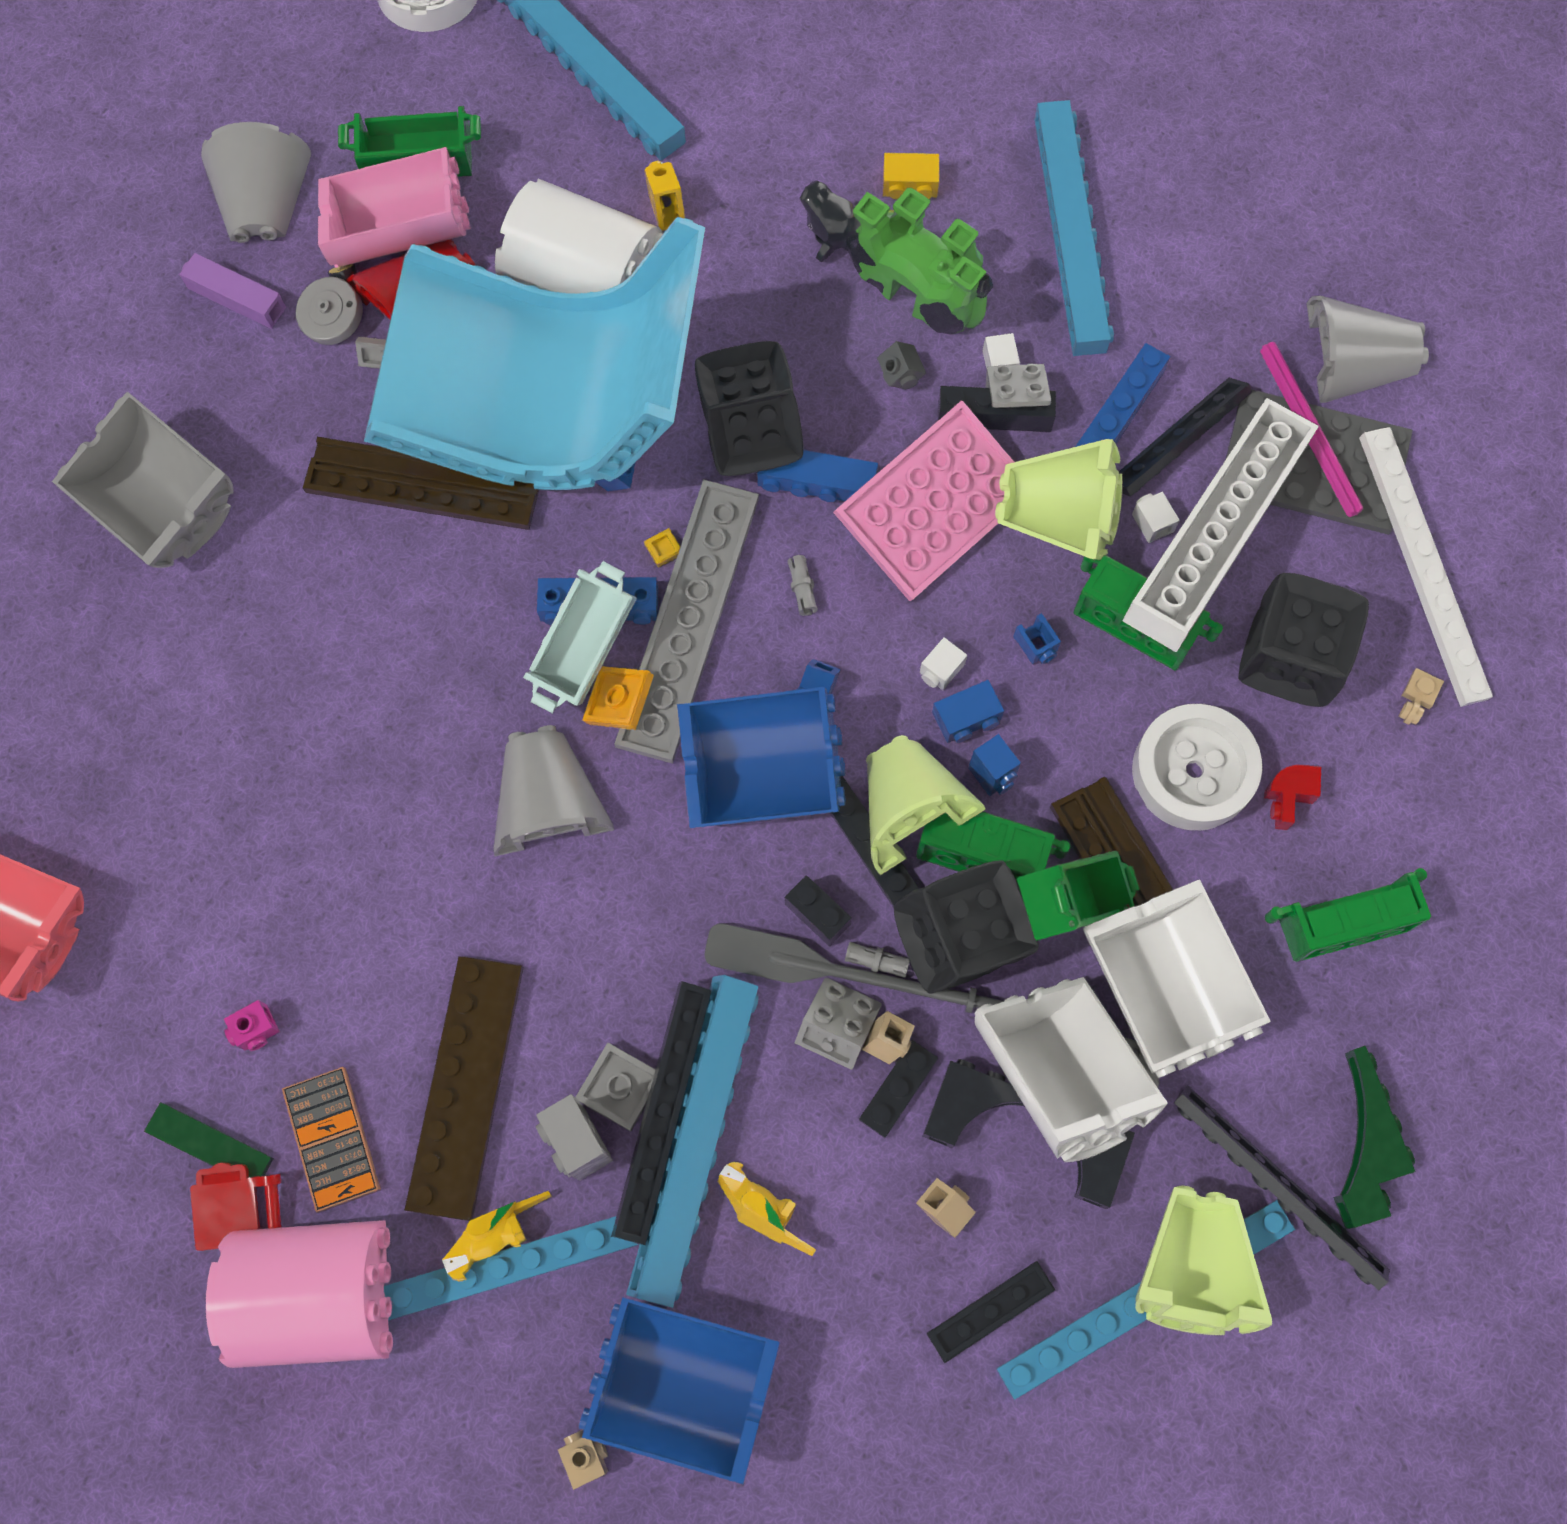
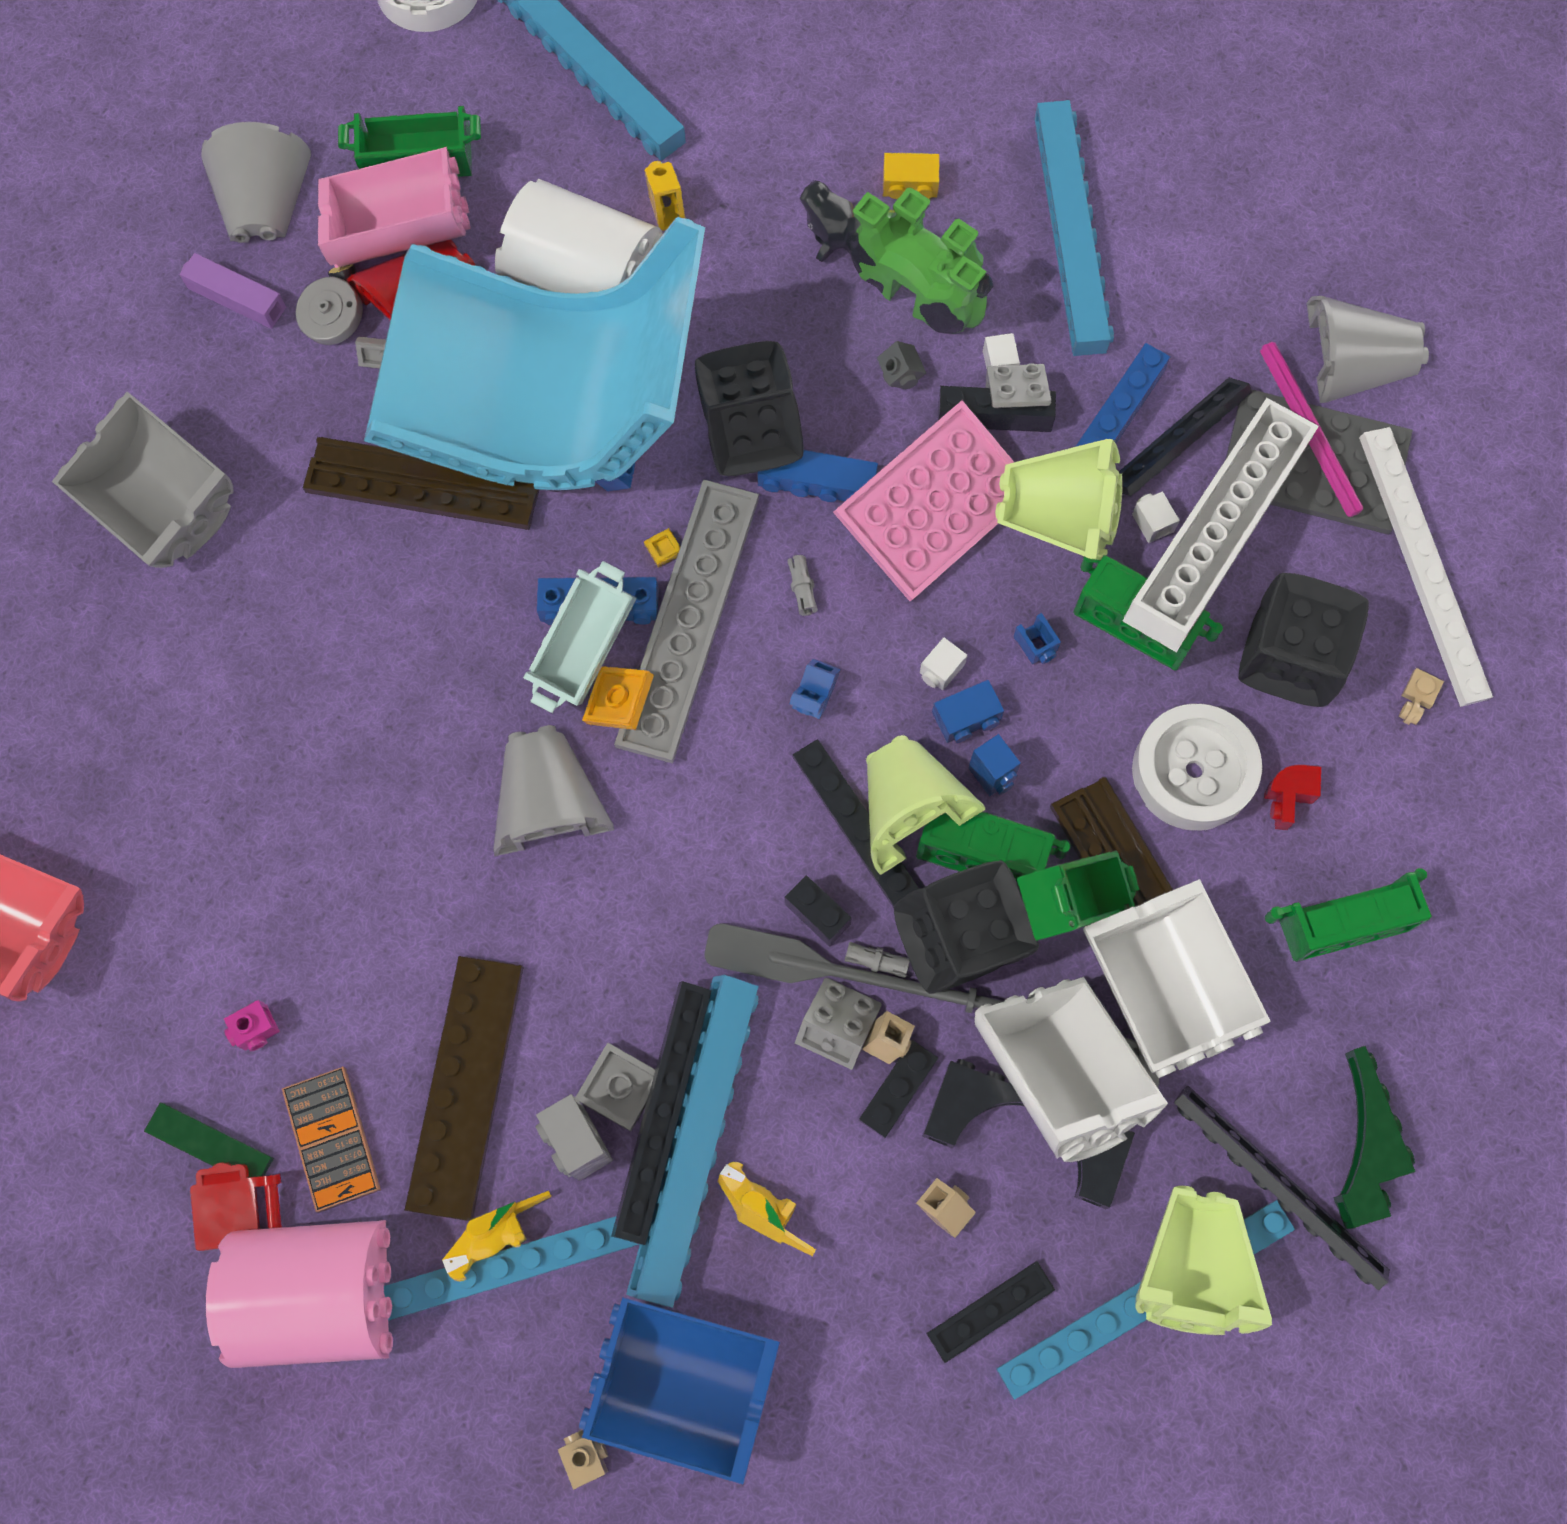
(761, 757): blue cylinder -> none

